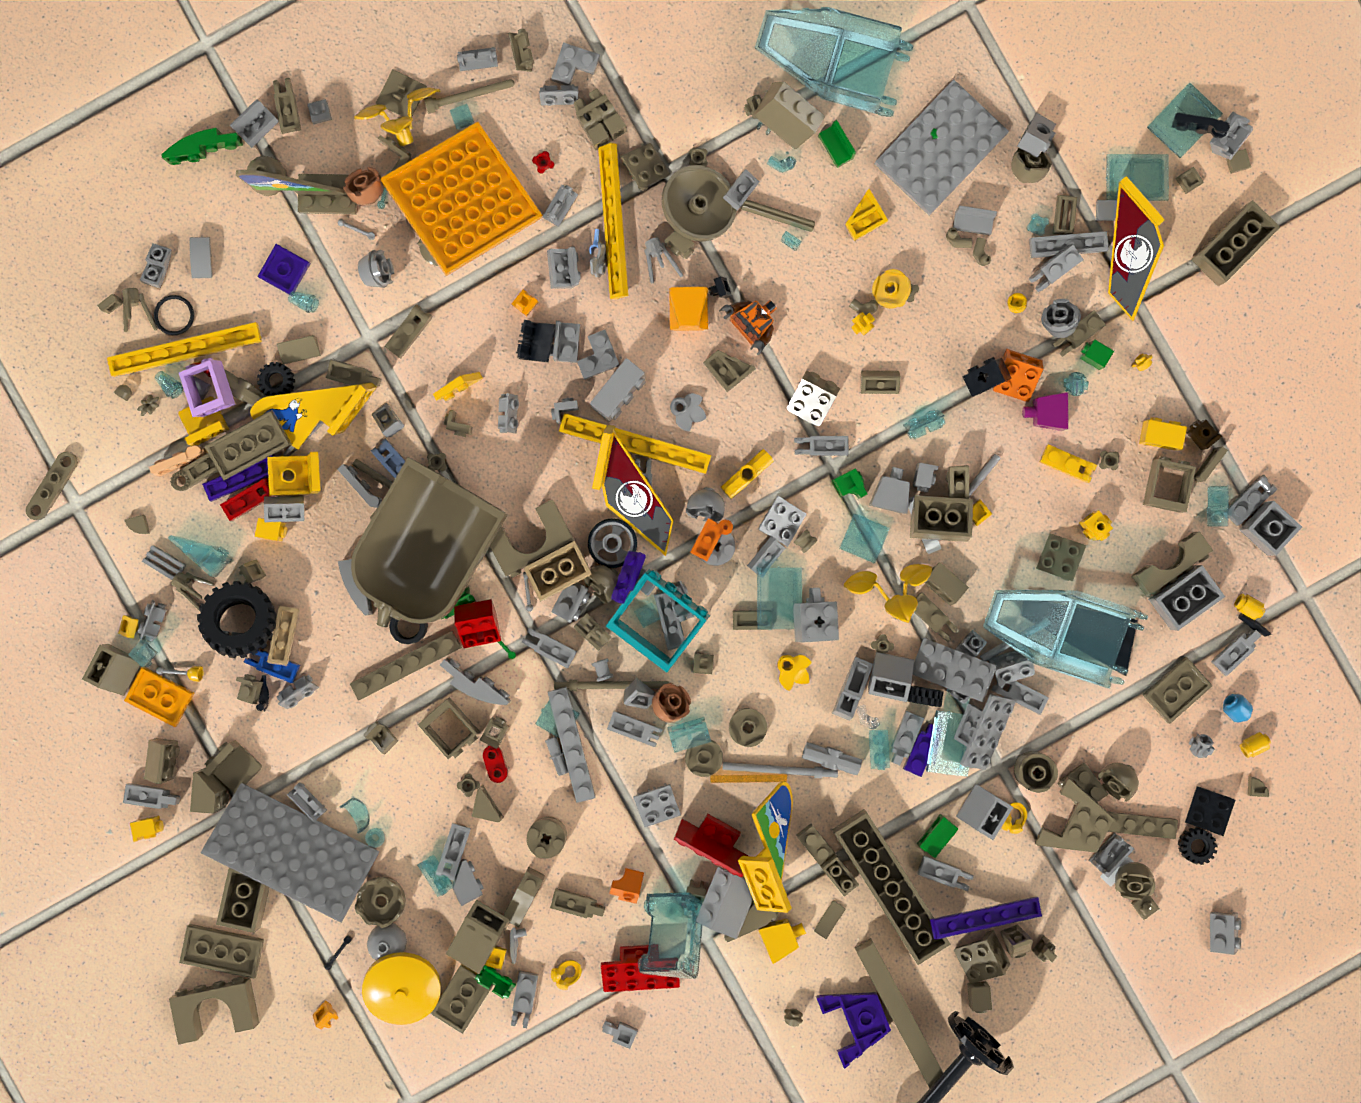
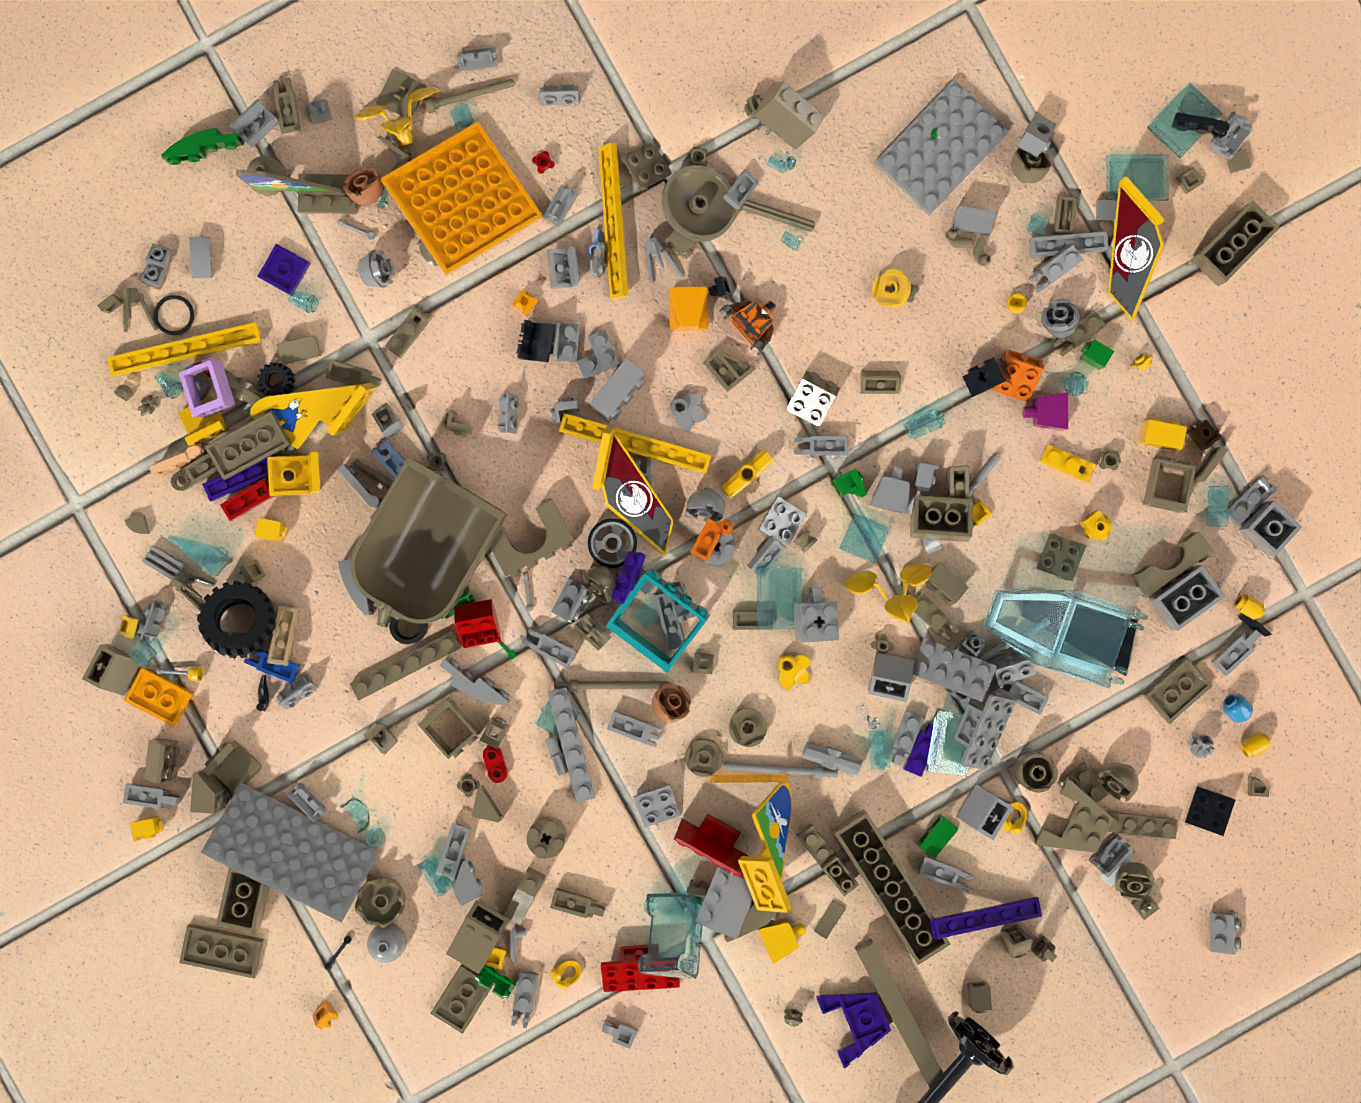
(51, 486): dark tan plate -> none
(237, 996): dark tan arch -> none
(249, 689): dark tan bracket -> none
(284, 509): light grey hinge -> none
(401, 988): yellow dish -> none
(457, 385): yellow wing -> none
(522, 55): dark tan hinge -> none
(558, 571): tan slope -> none
(572, 59): light grey plate -> none
(602, 120): dark tan hips -> none
(602, 670): light grey bush -> none
(628, 886): orange brick -> none
(638, 695): light grey slope -> none
(689, 734): clear light blue hinge -> none
(835, 54): clear light blue windscreen -> none
(837, 144): green panel -> none
(852, 689): light grey slope -> none
(863, 323): yellow gear -> none
(865, 217): yellow wing -> none
(871, 306): dark tan arm -> none
(925, 696): black tyre -> none
(983, 958): dark tan bracket -> none
(1209, 846): black tyre -> none

